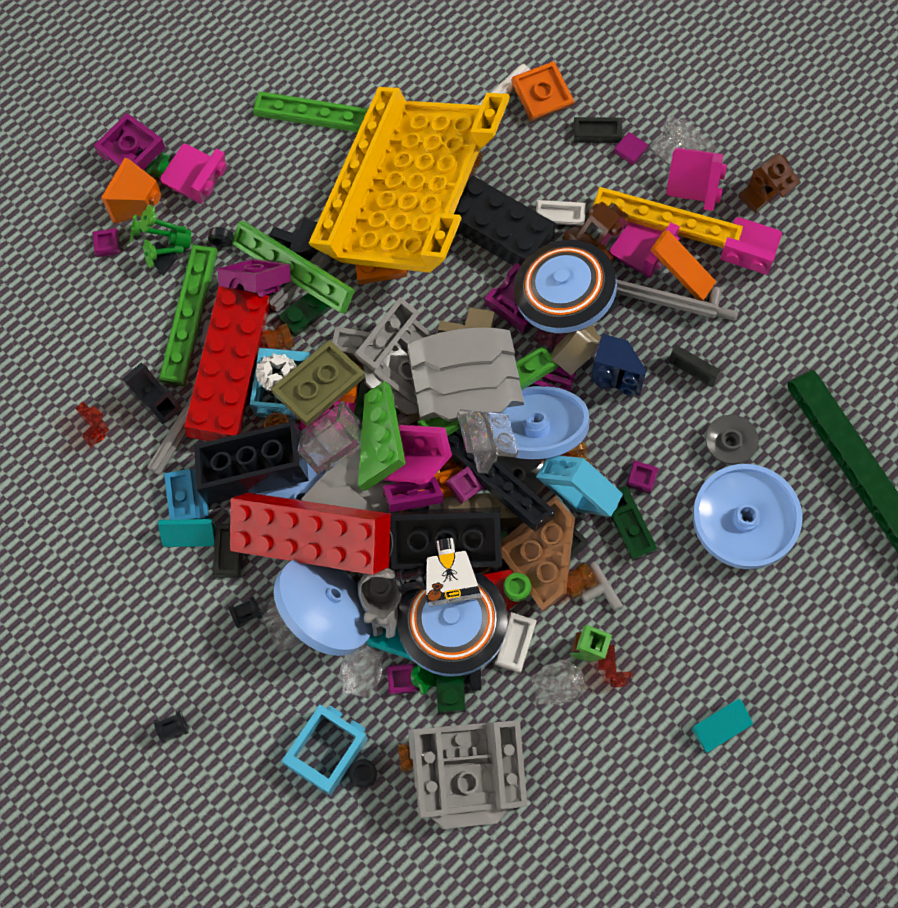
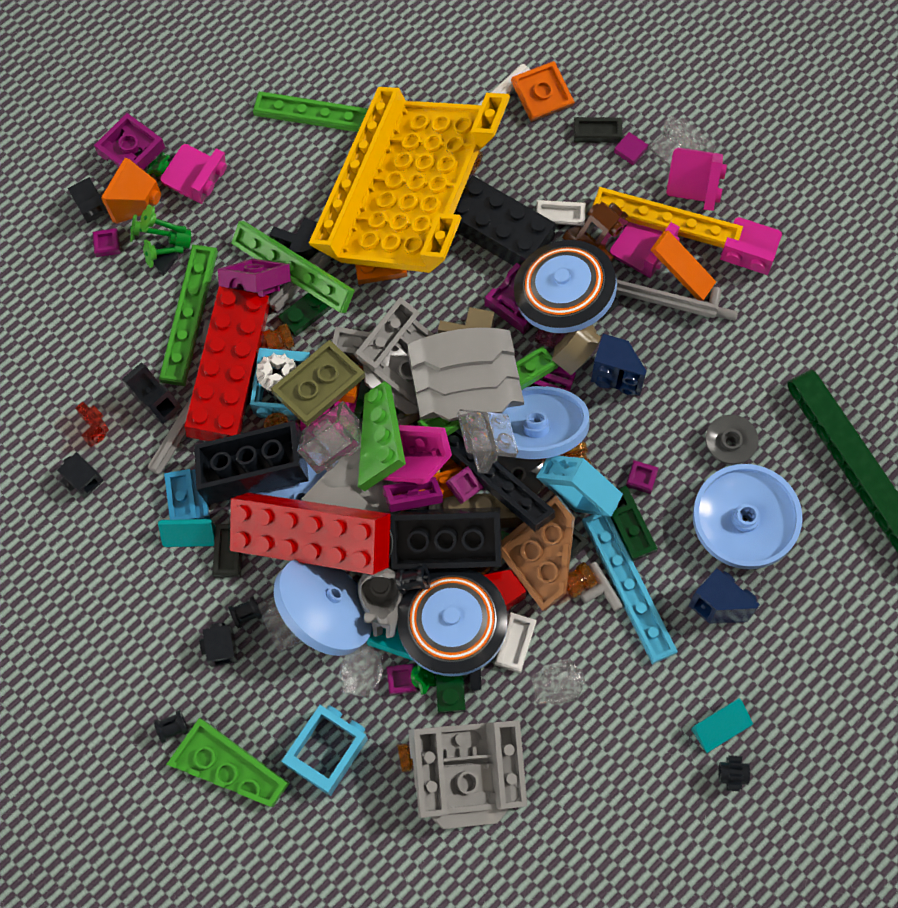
(79, 475): none -> black brick
(88, 200): none -> black brick
(219, 645): none -> black brick
(220, 237): black tile -> none
(224, 763): none -> bright green wing
(363, 773): black tile -> none
(450, 576): white torso -> none
(517, 587): bright green tile -> none
(590, 644): bright green leg -> none
(608, 666): clear red bracket -> none
(630, 587): none -> medium azure tile
(694, 366): pearl dark grey tile -> none
(723, 600): none -> dark blue slope
(734, 773): none -> black gear
(773, 173): reddish brown tile -> none

